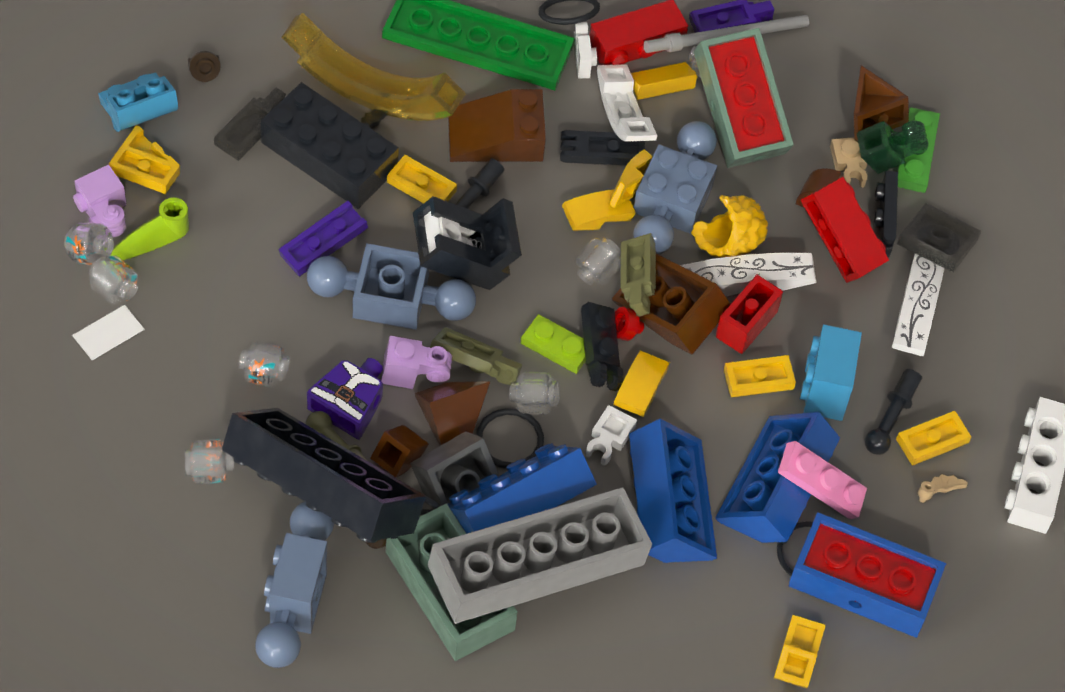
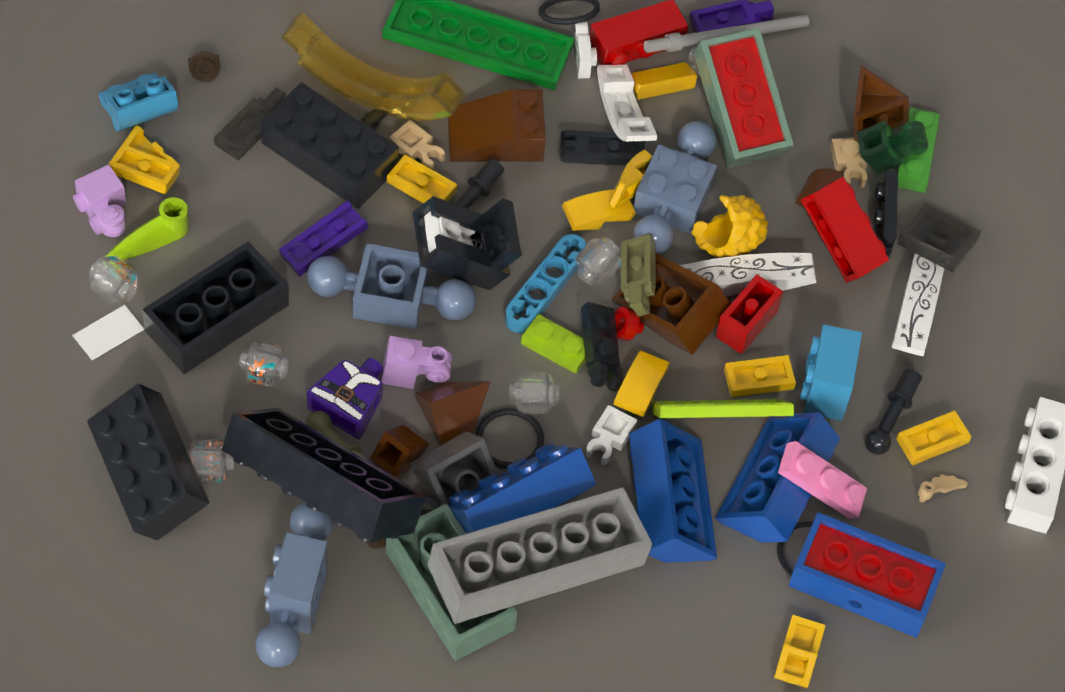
(88, 242): clear head -> none
(147, 462): none -> black brick
(216, 307): none -> black brick
(417, 144): none -> tan plate
(478, 356): olive hinge -> none
(544, 282): none -> dark azure beam
(722, 408): none -> lime tile

